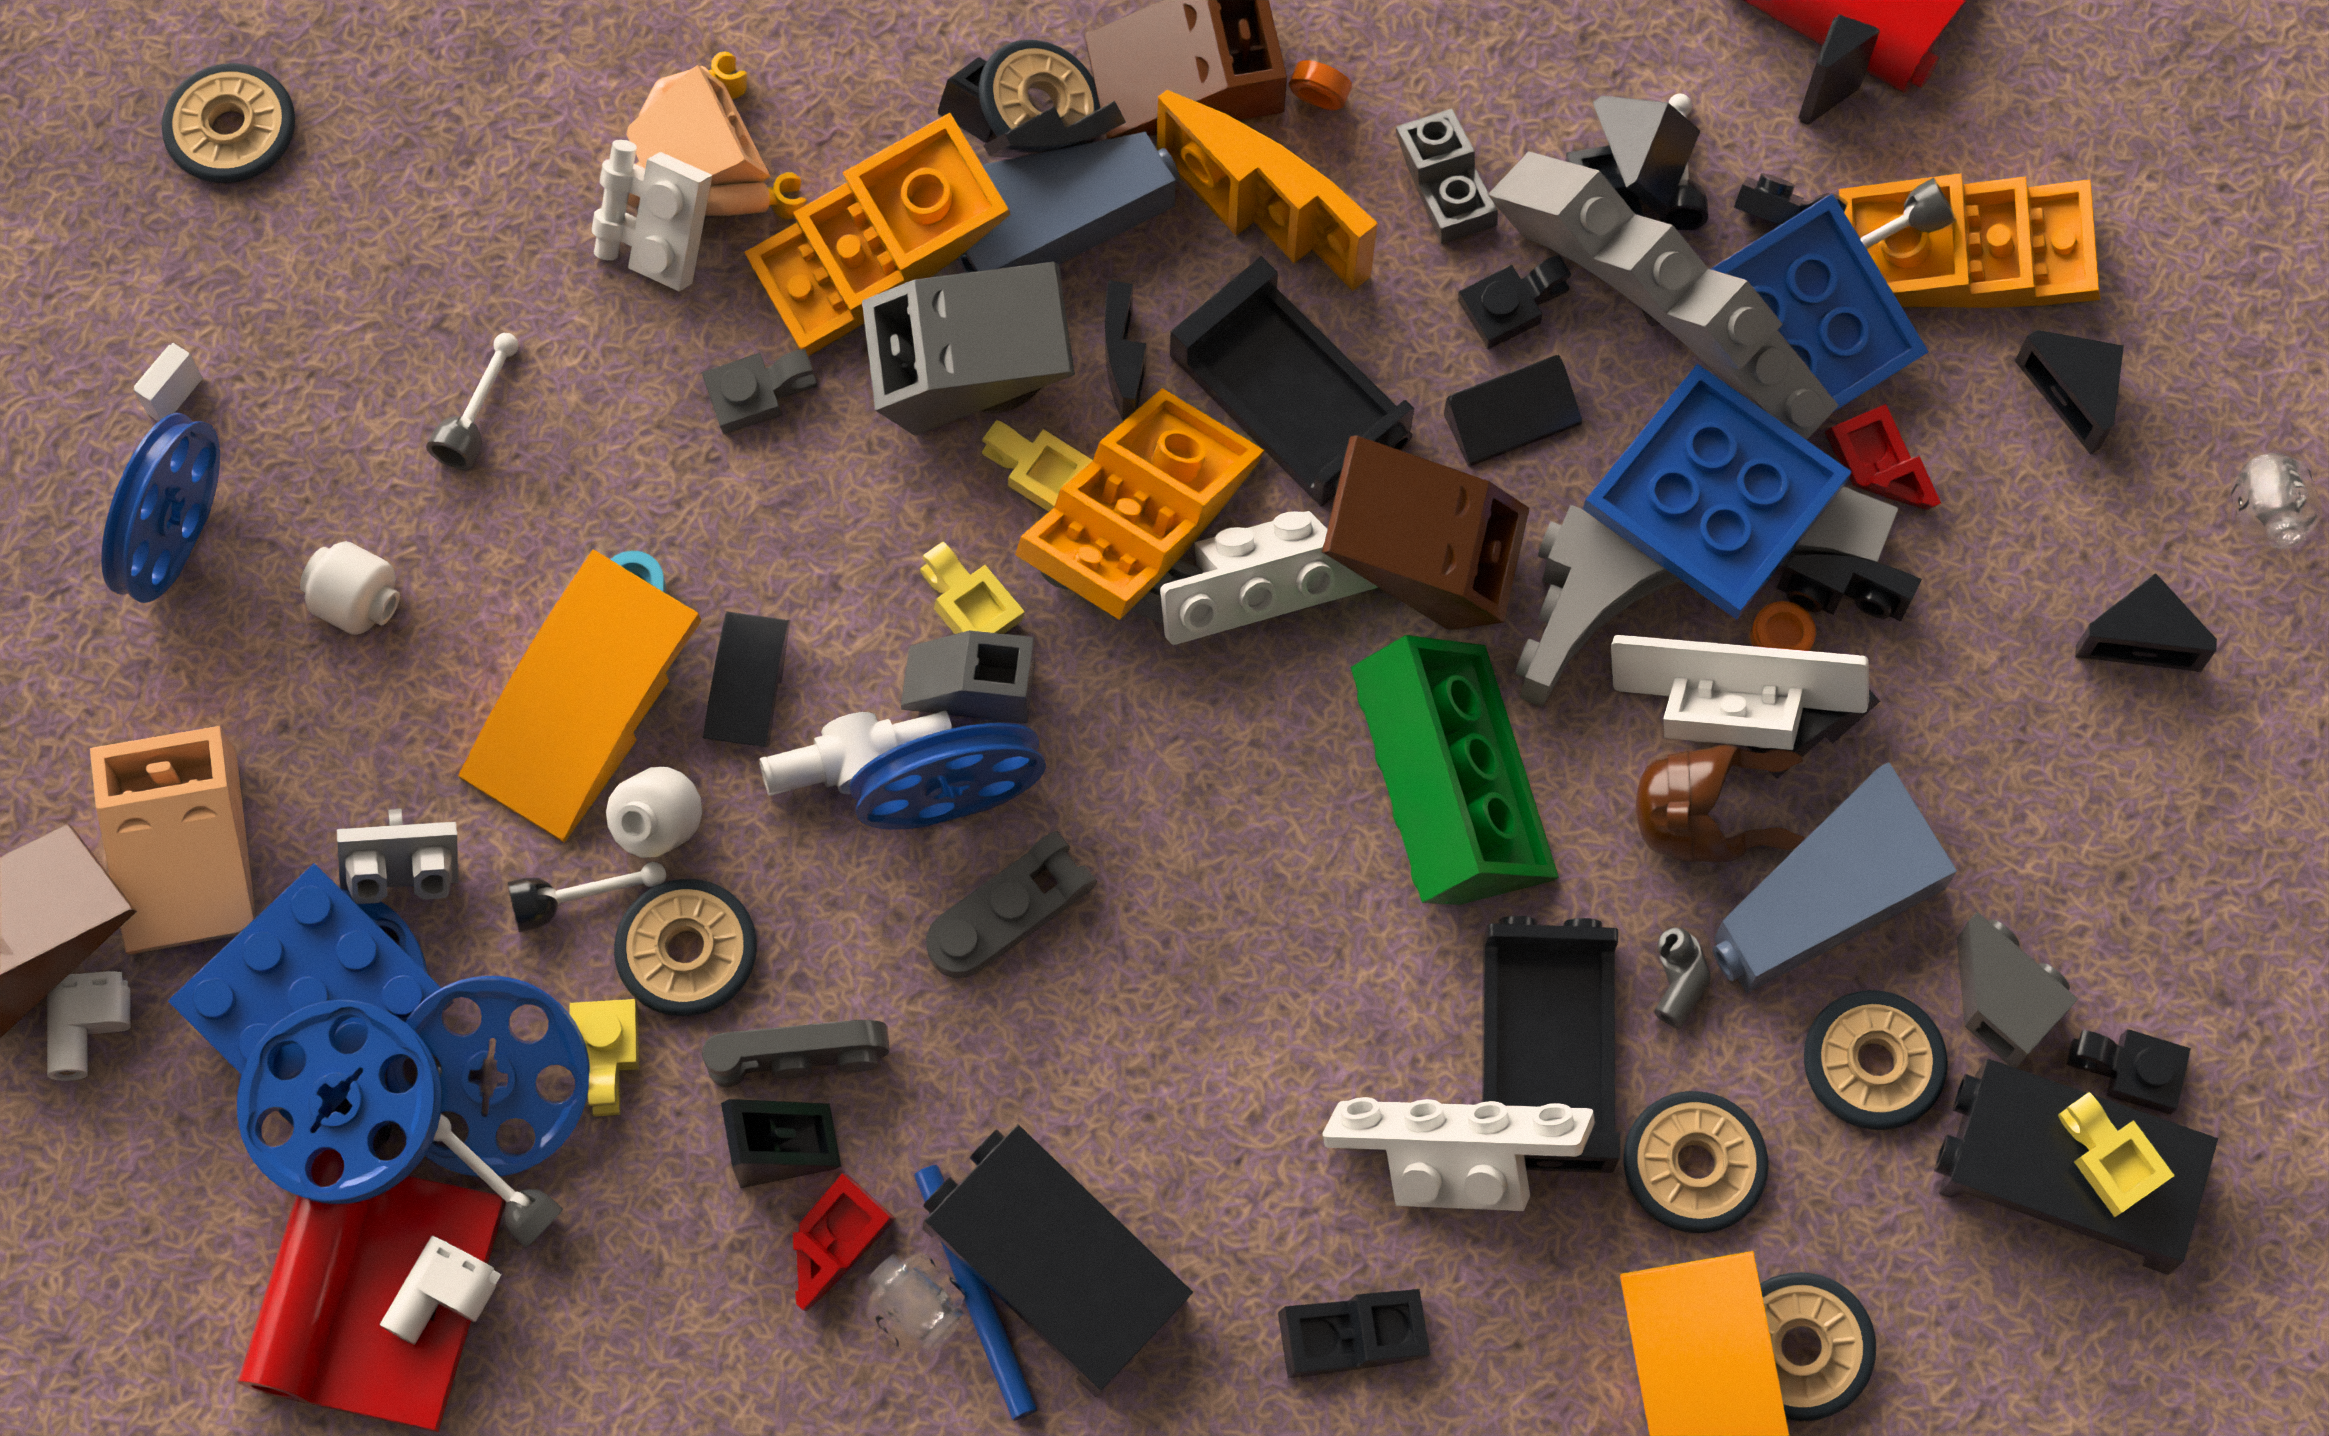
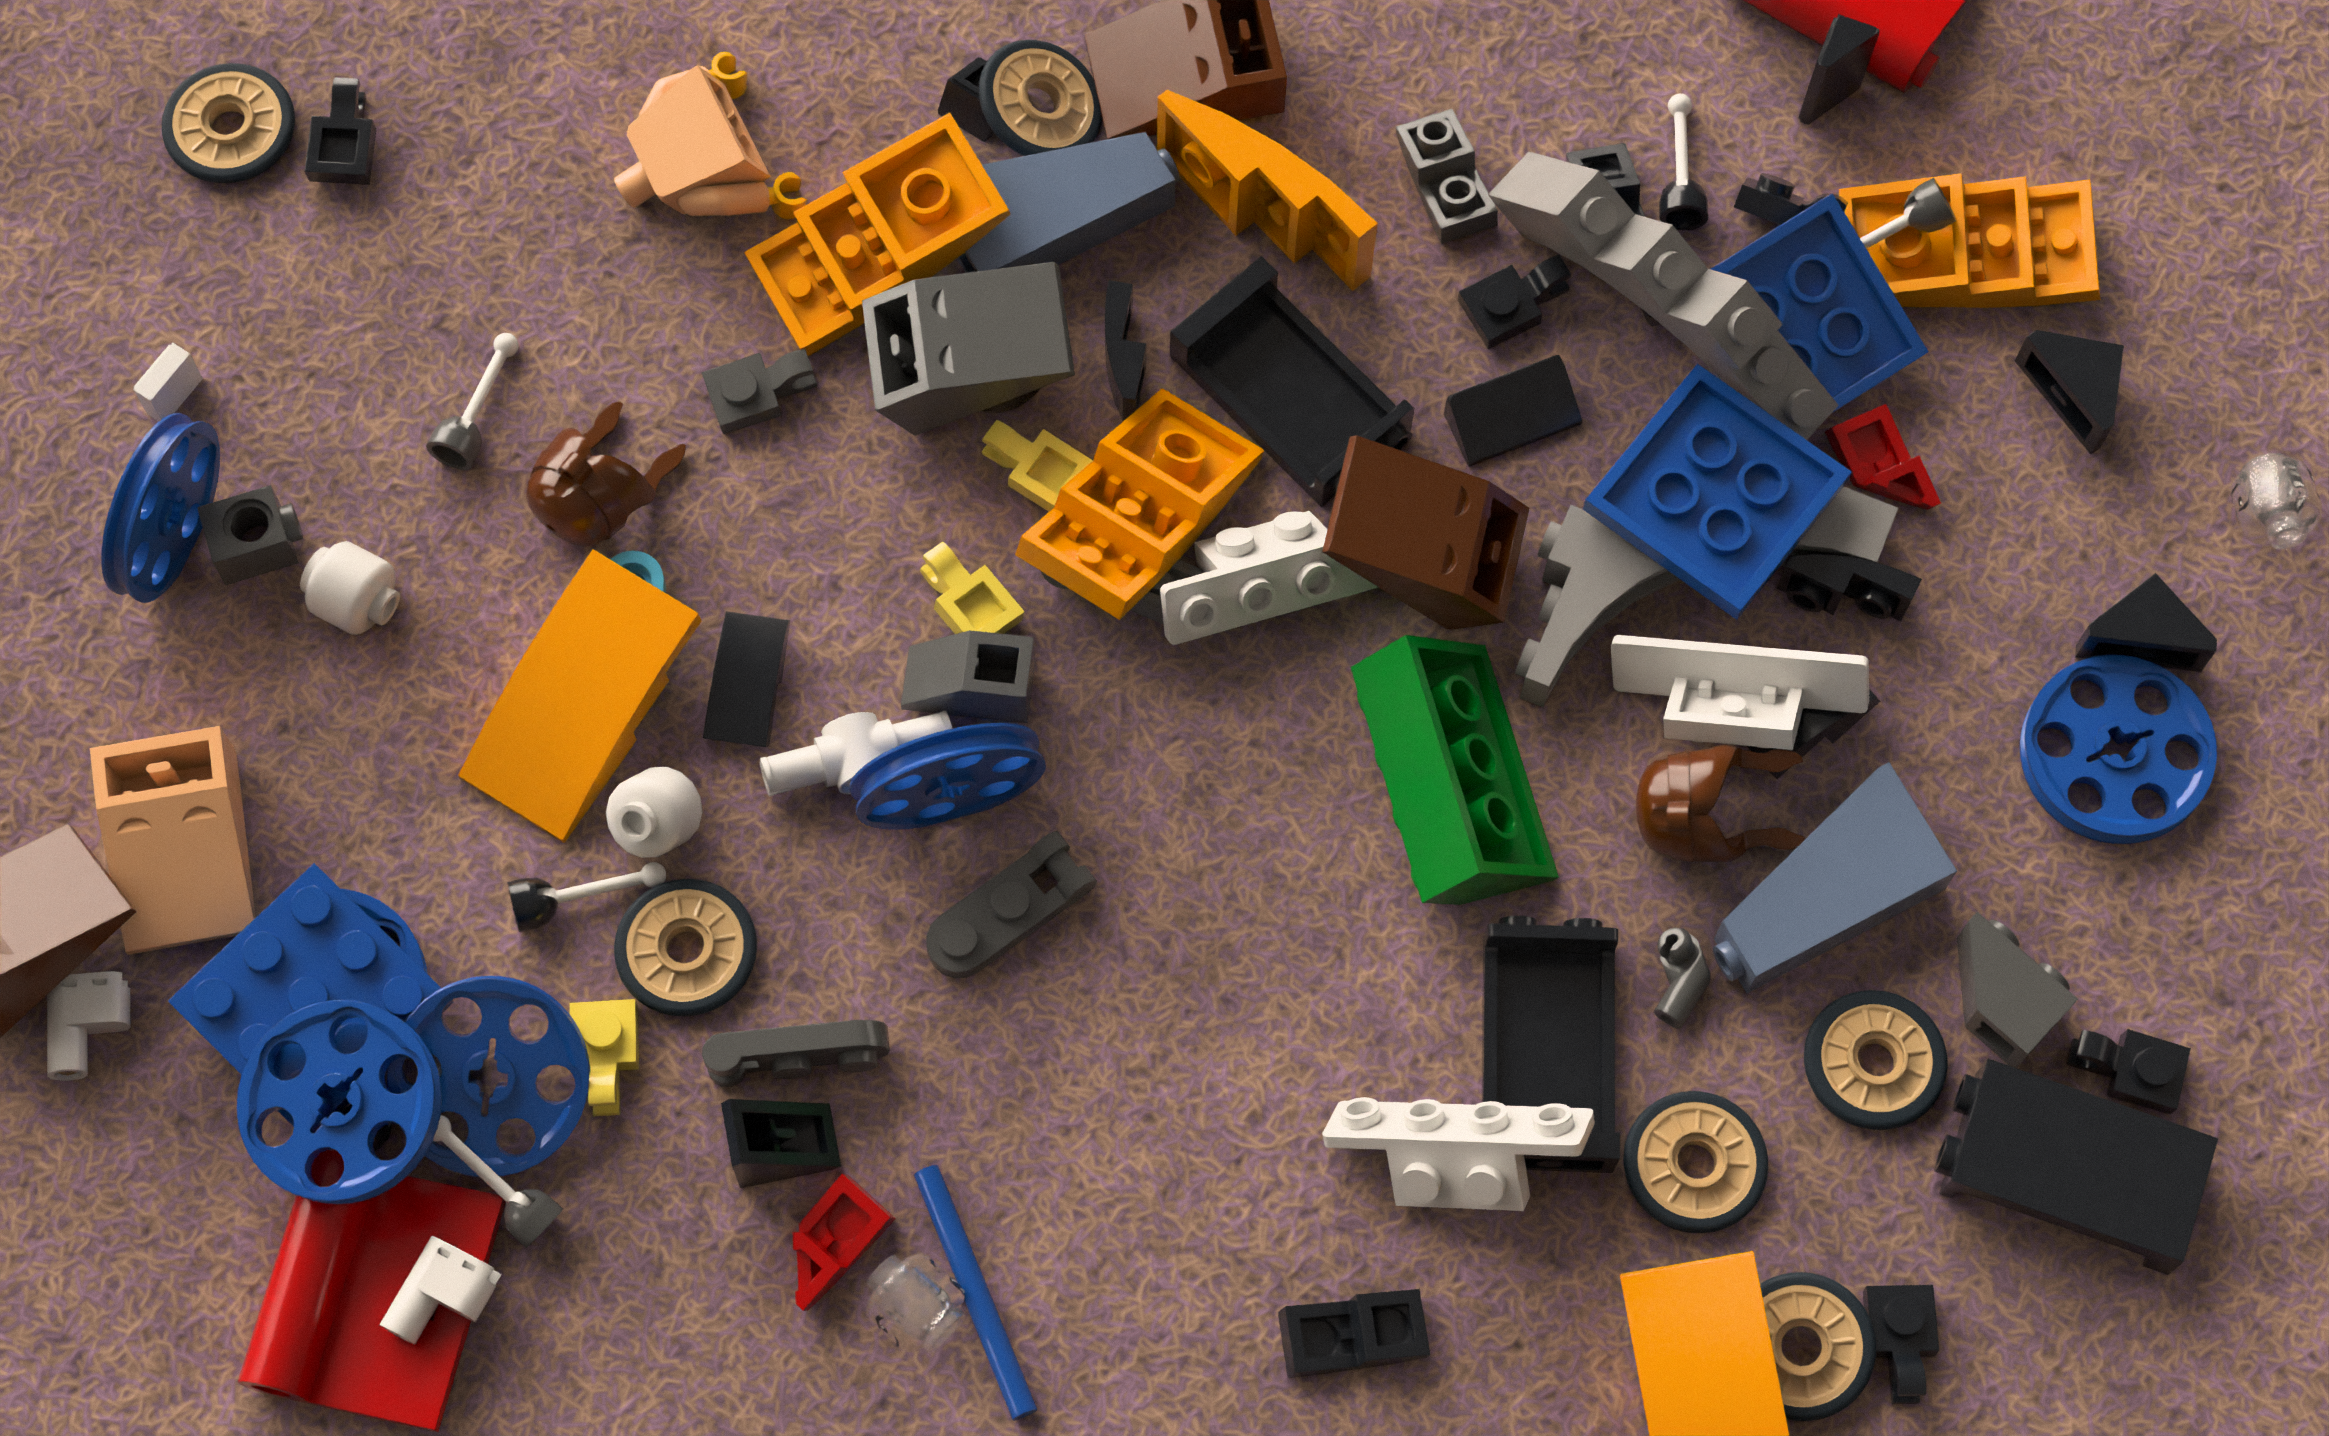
(228, 521): none -> dark grey brick
(344, 143): none -> black plate
(398, 857): light grey hips -> none
(591, 495): none -> reddish brown hair
(668, 217): white plate -> none
(1049, 133): black slope -> none
(1055, 1256): black panel -> none
(1320, 85): orange tile -> none
(1648, 144): black slope -> none
(1783, 627): orange tile -> none
(1904, 1332): none -> black plate
(2119, 1163): light yellow plate -> none
(2124, 722): none -> blue wedge

